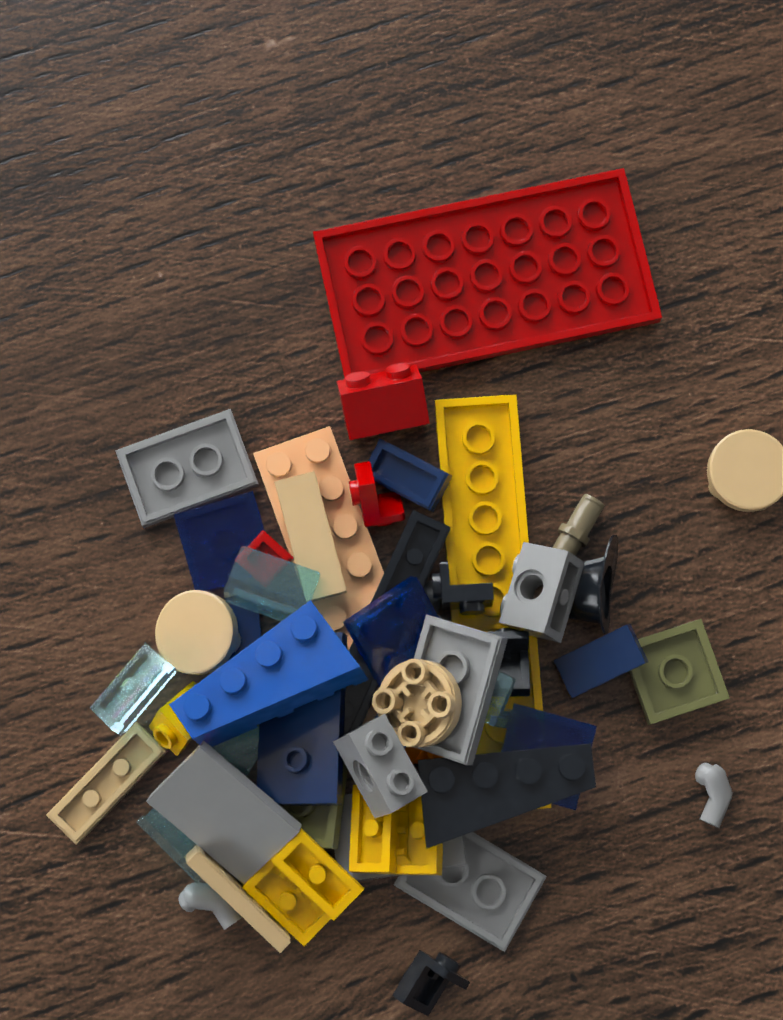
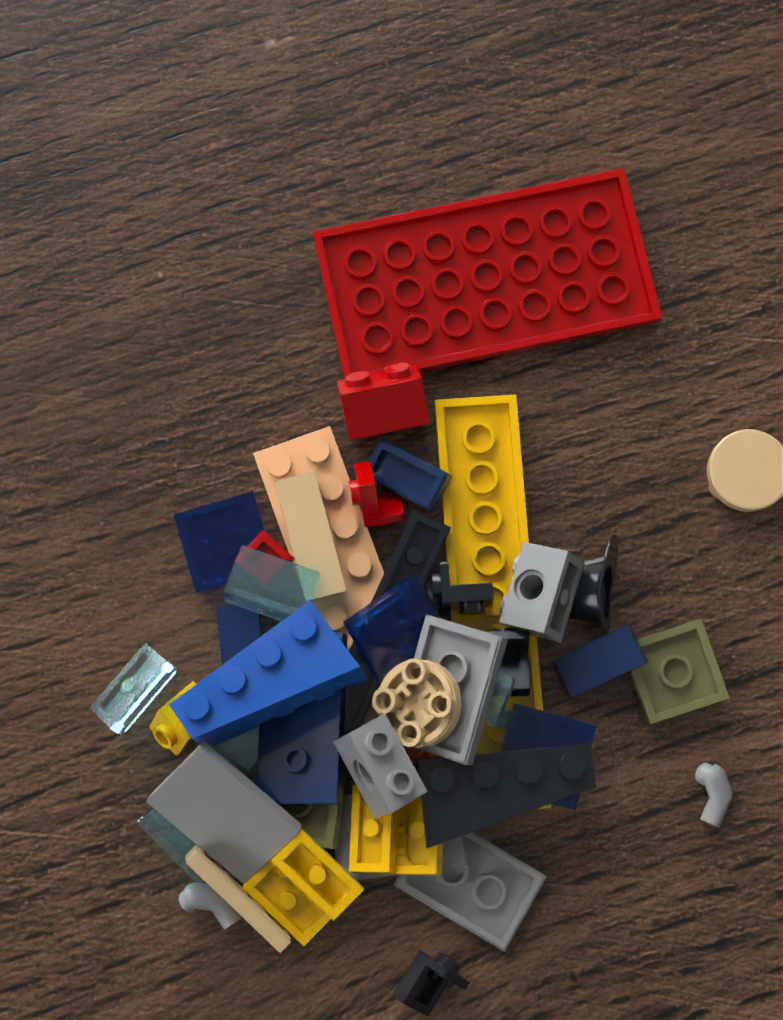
(106, 783): tan tile -> none
(186, 468): light grey tile -> none
(197, 632): tan tile -> none
(576, 530): dark tan pin -> none

